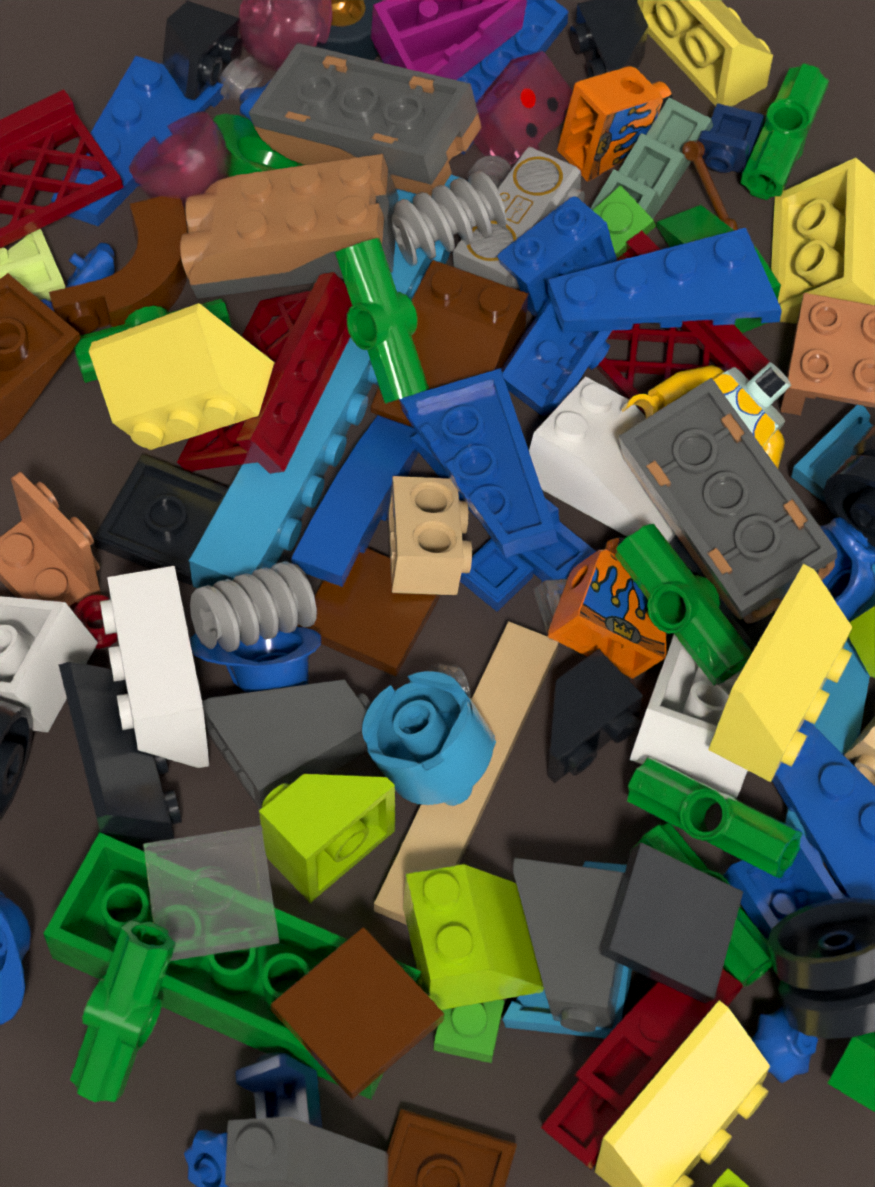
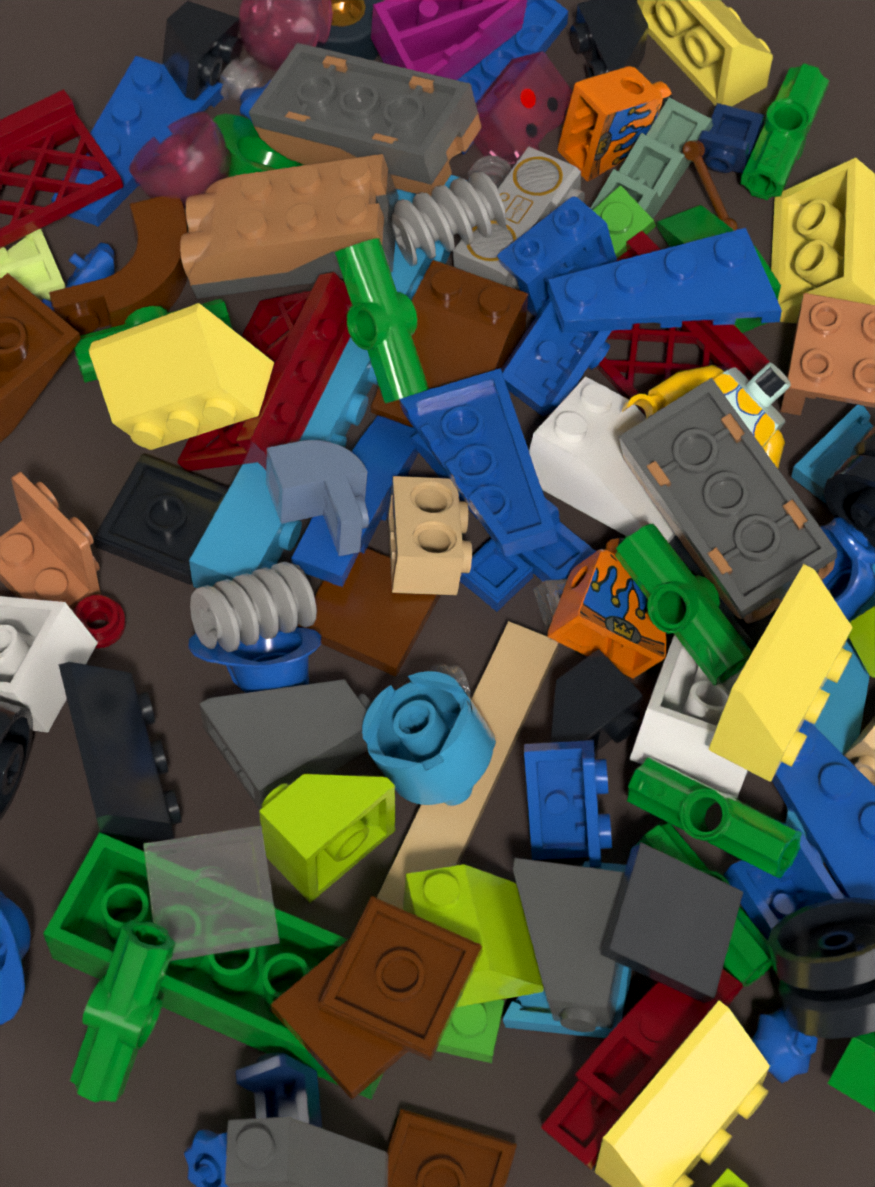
(156, 666): white slope -> none
(320, 480): none -> sand blue brick
(400, 978): none -> reddish brown tile
(564, 801): none -> blue bracket

